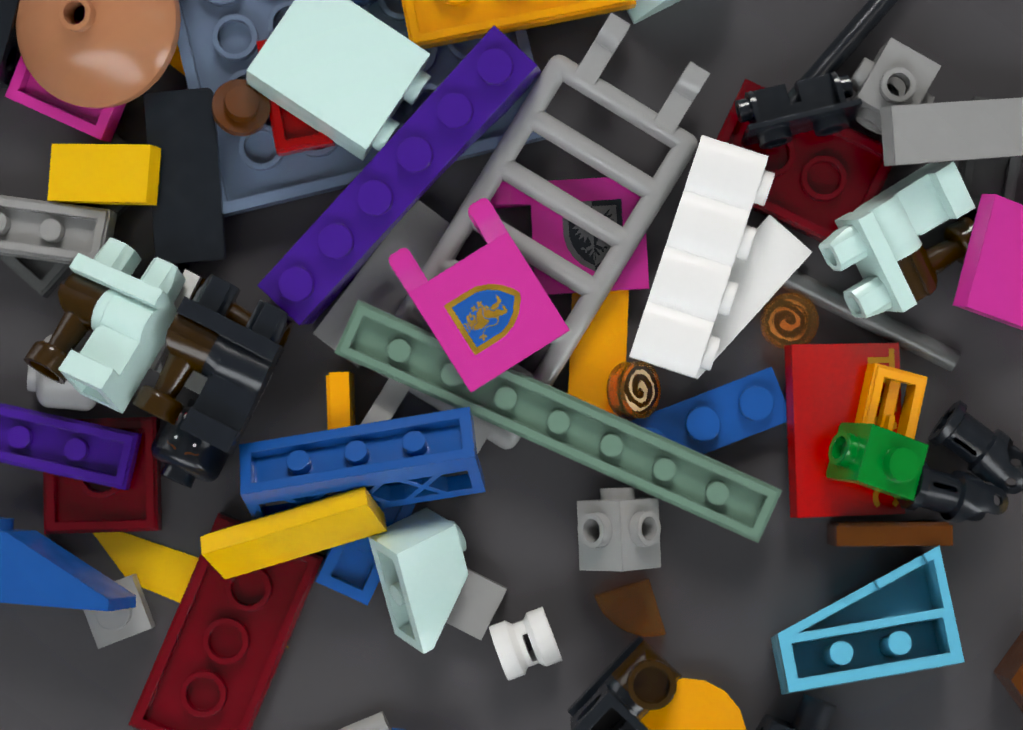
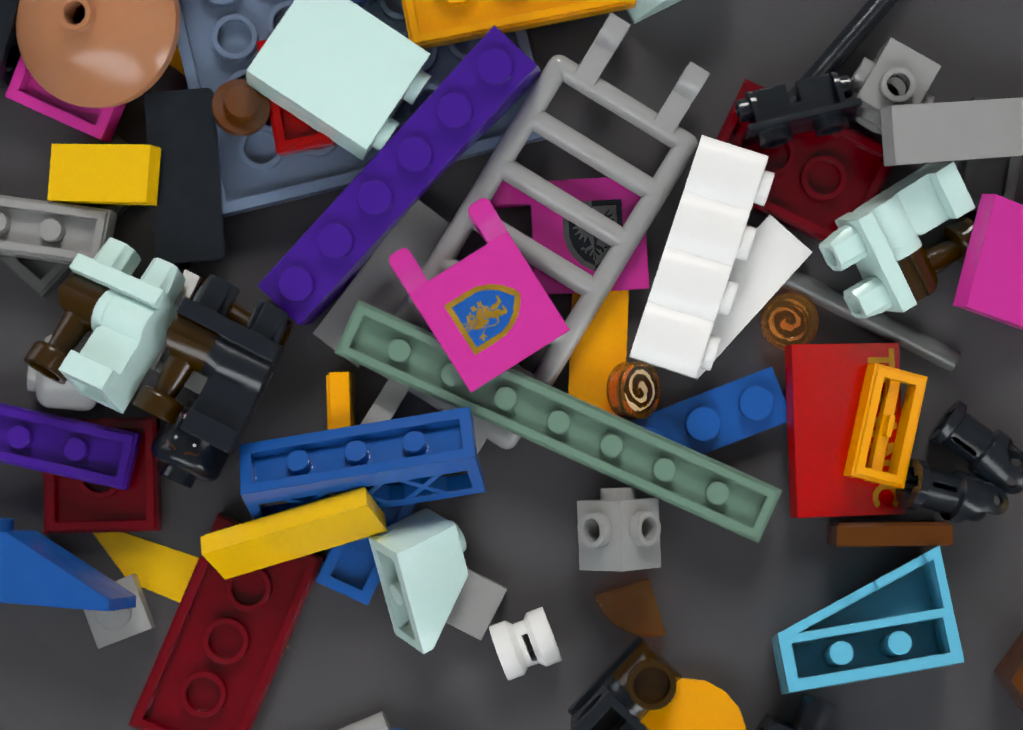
(876, 459): green bracket -> none

